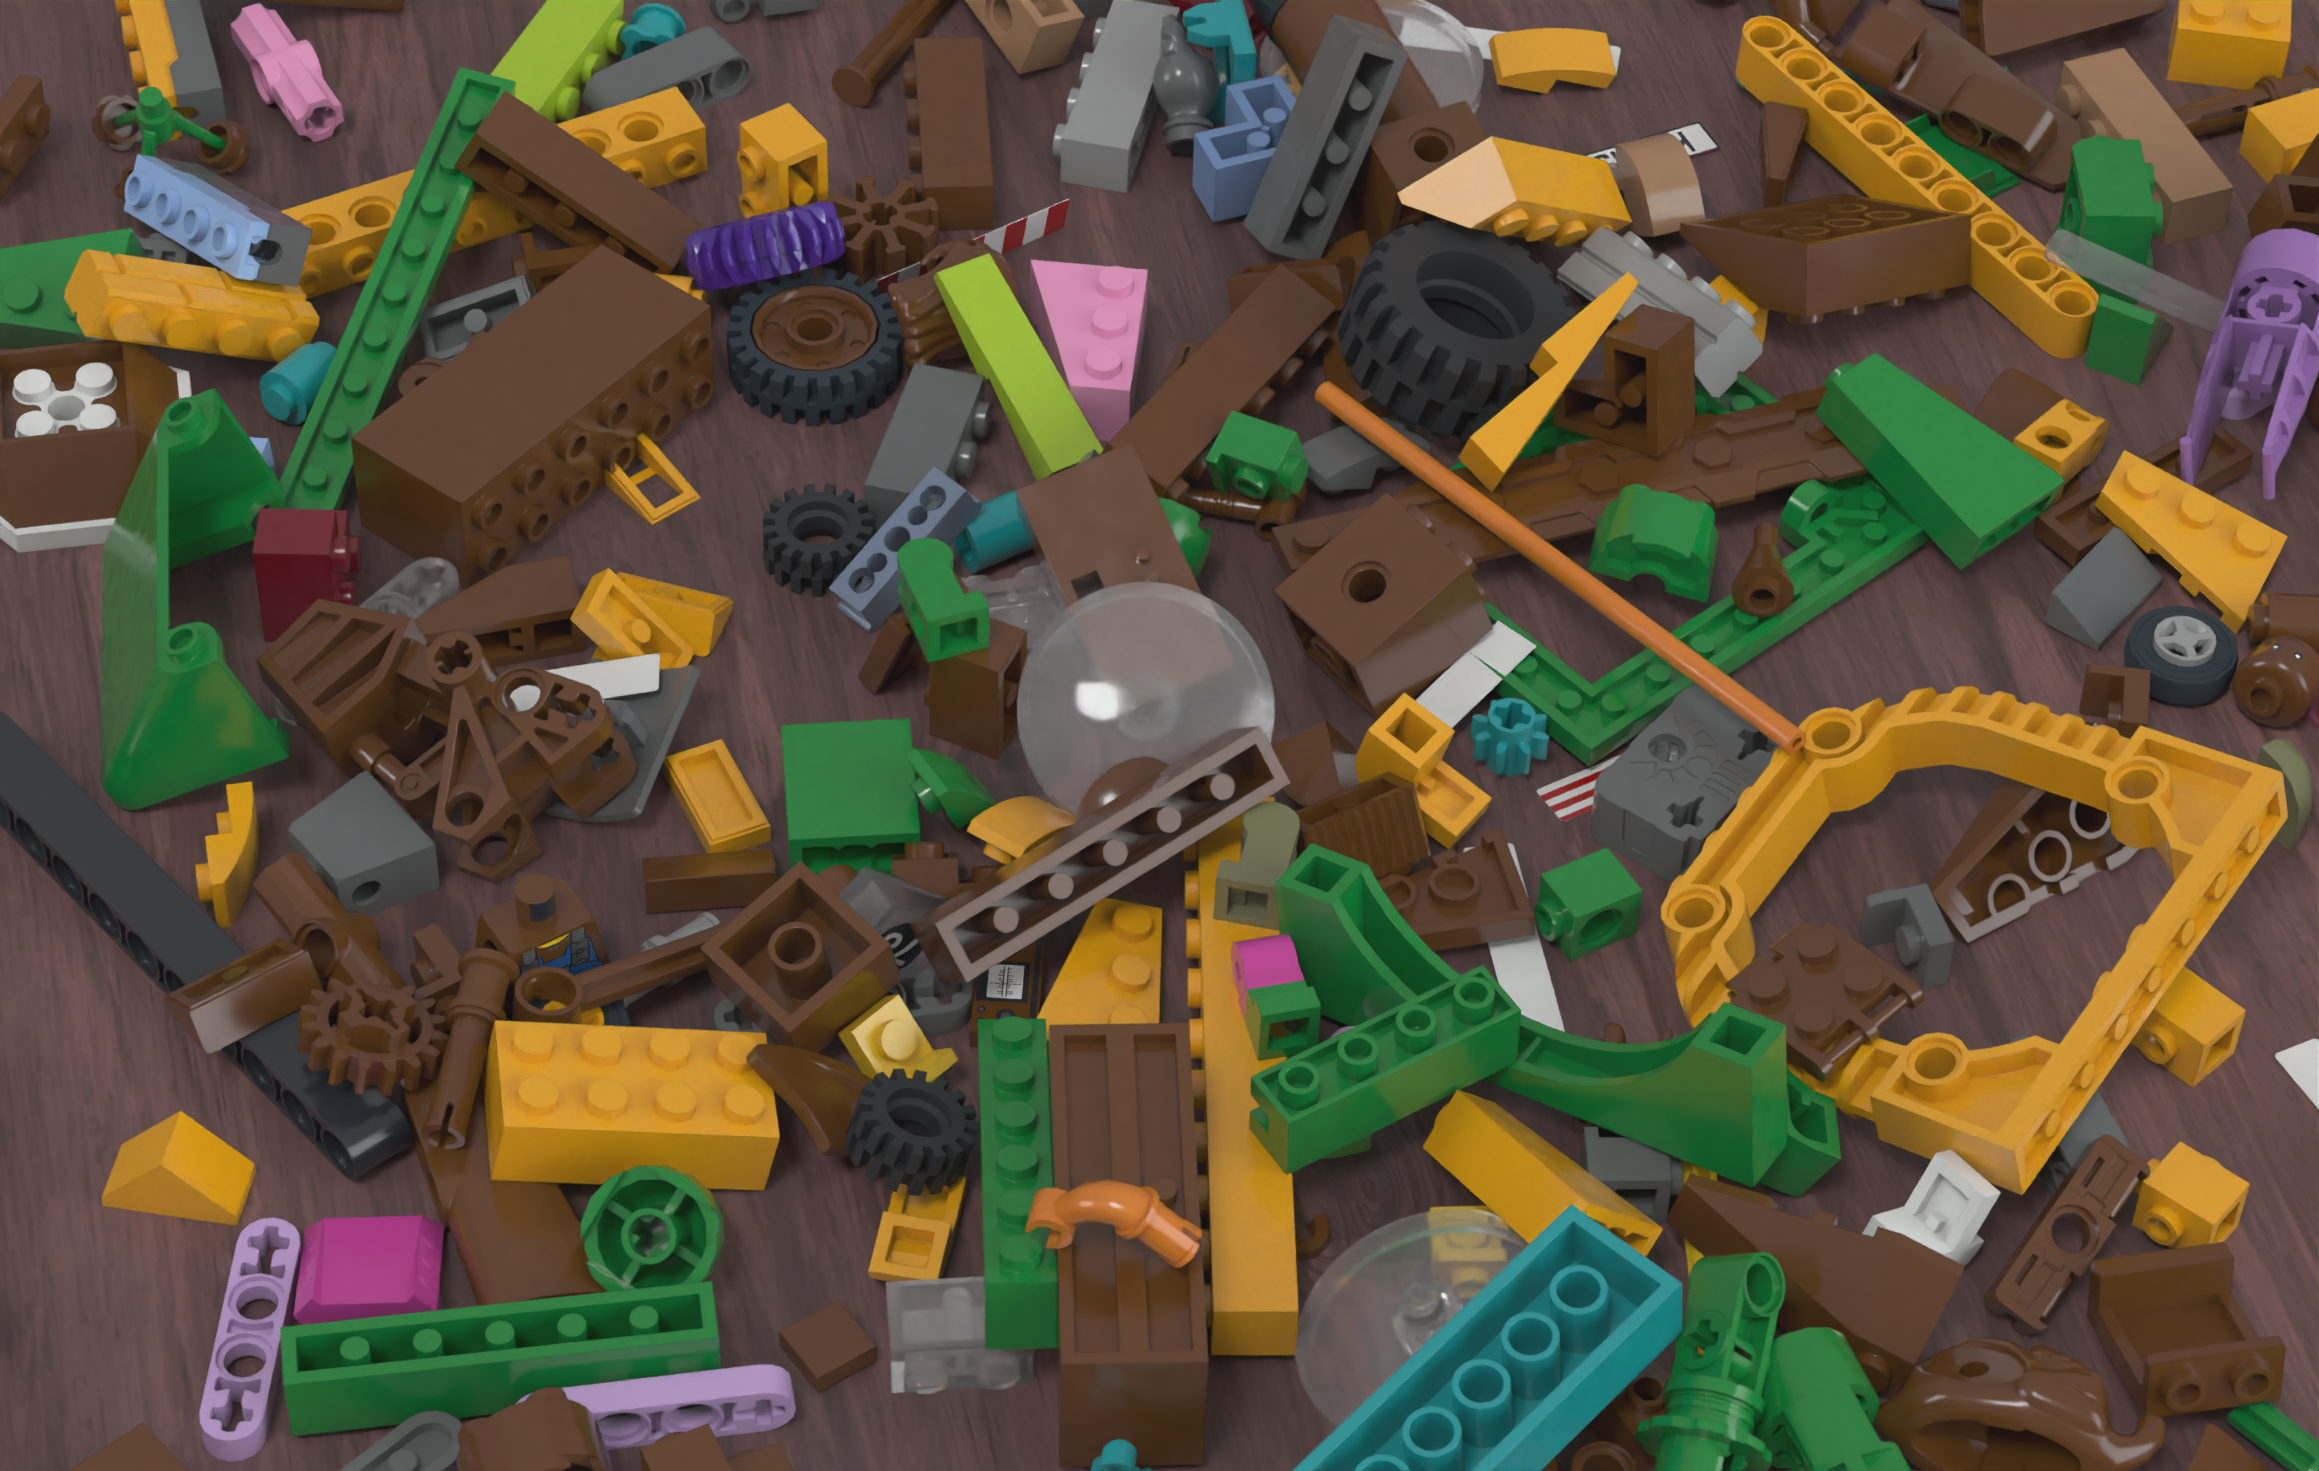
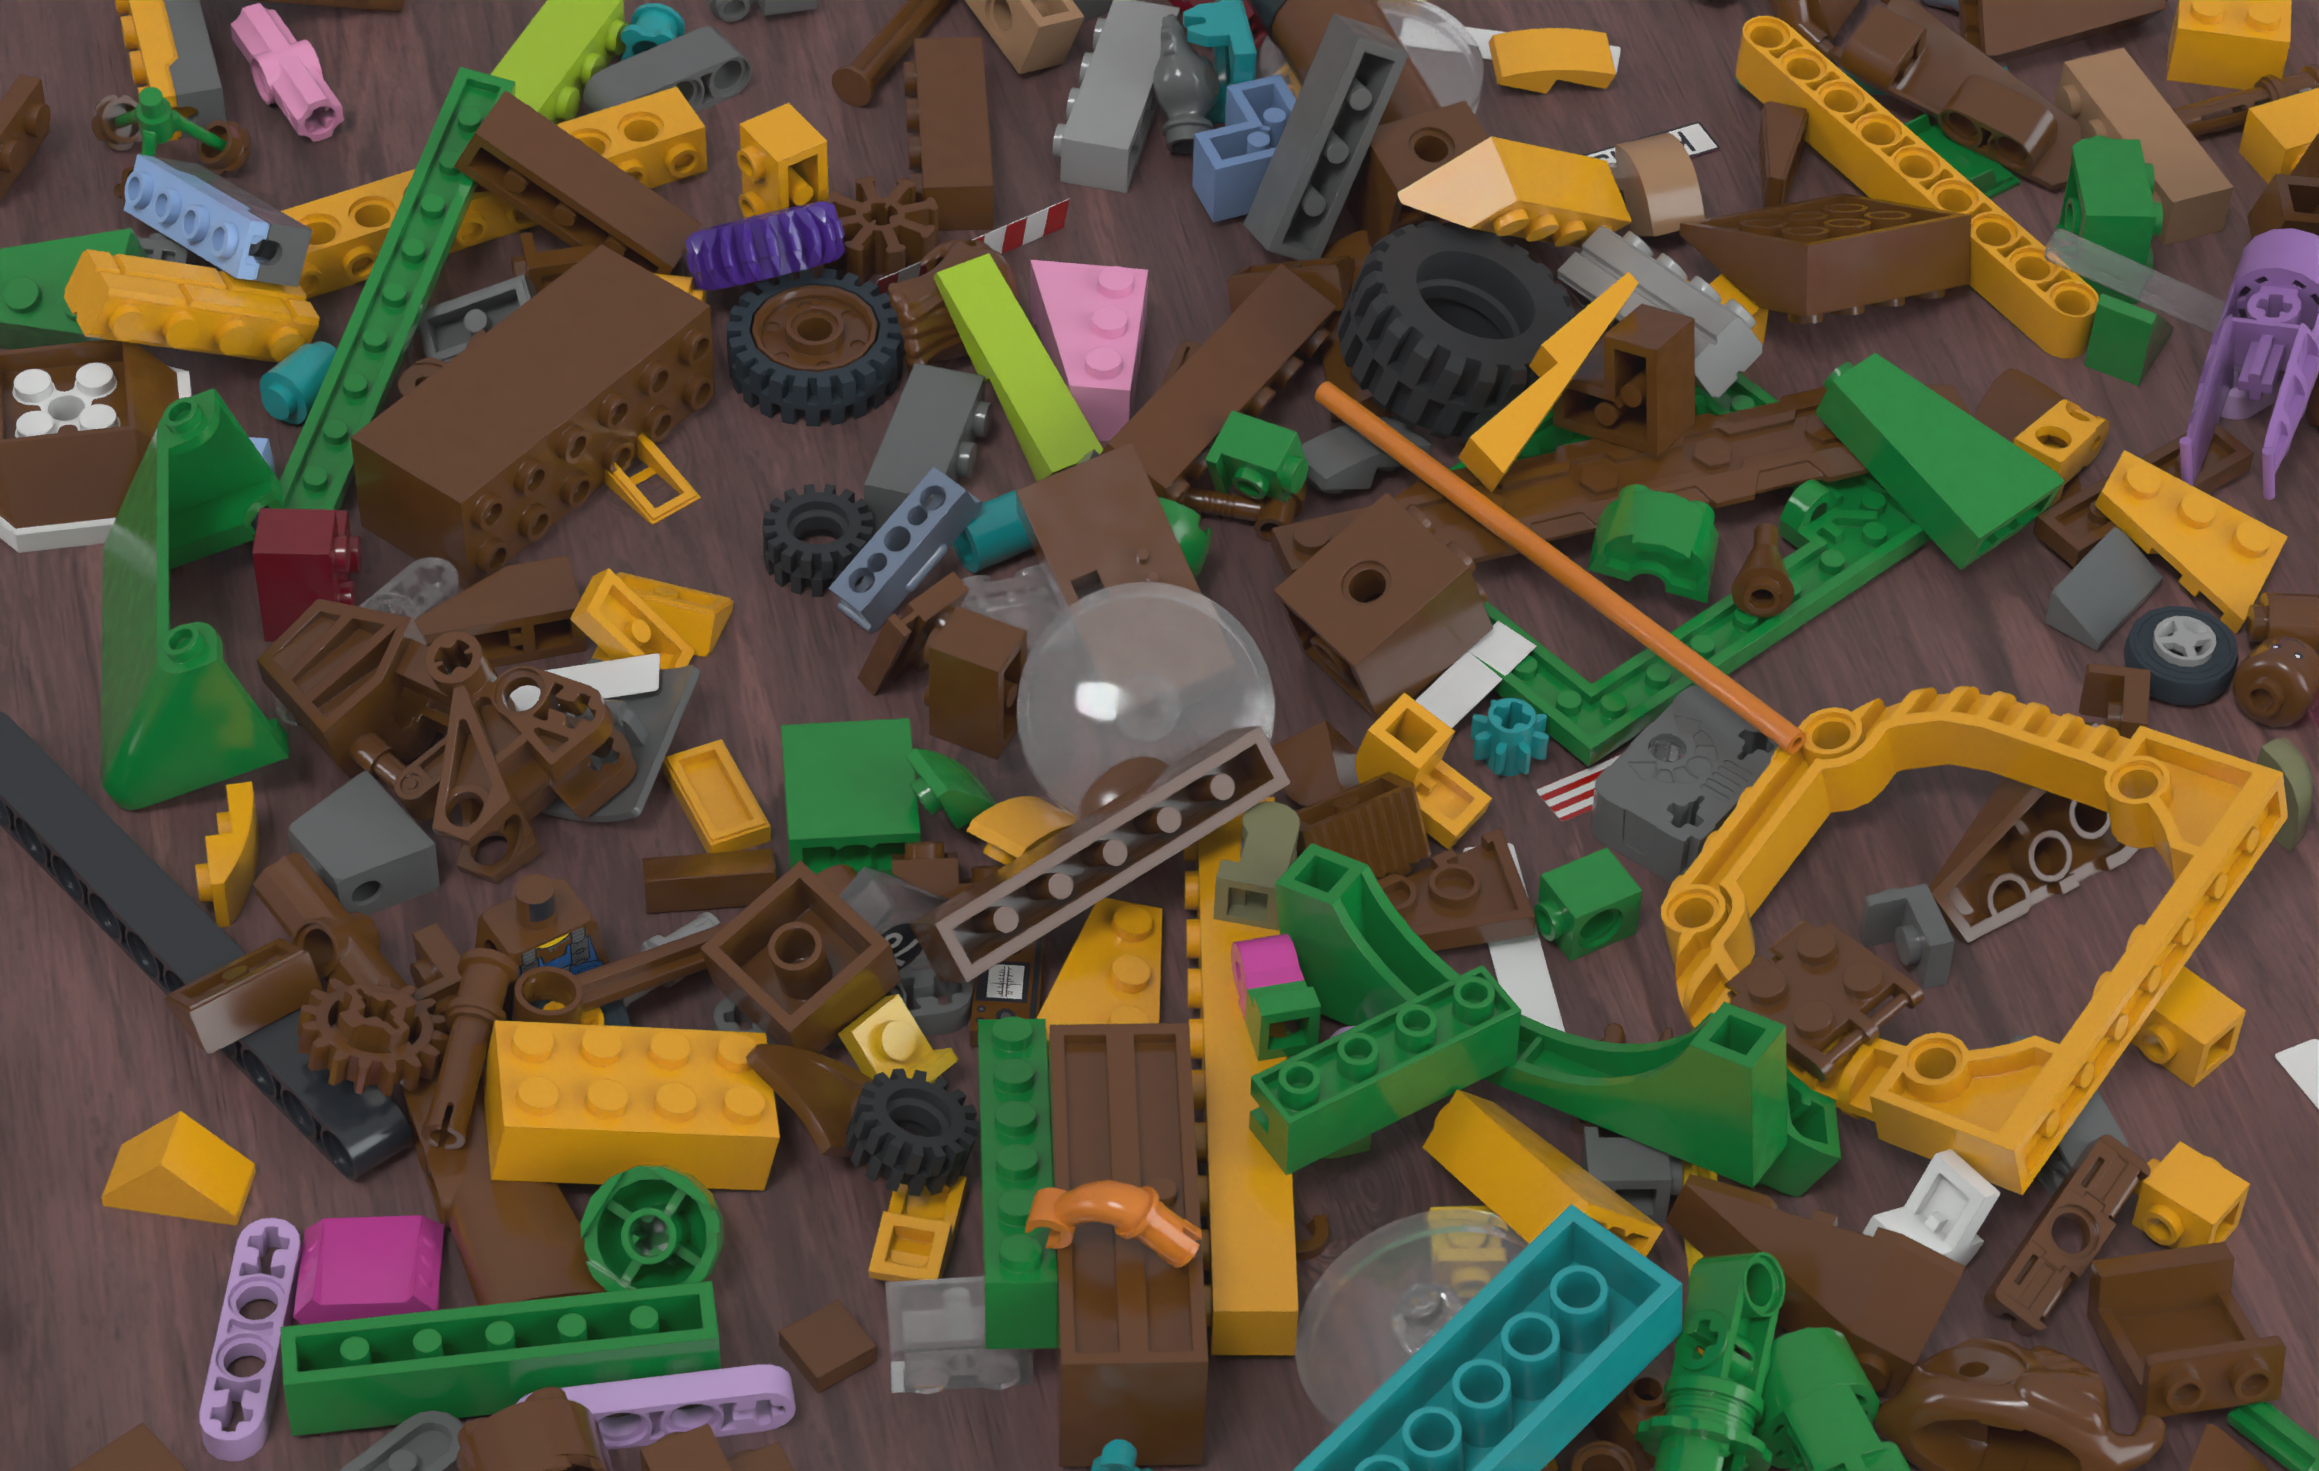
(934, 604): green leg -> none

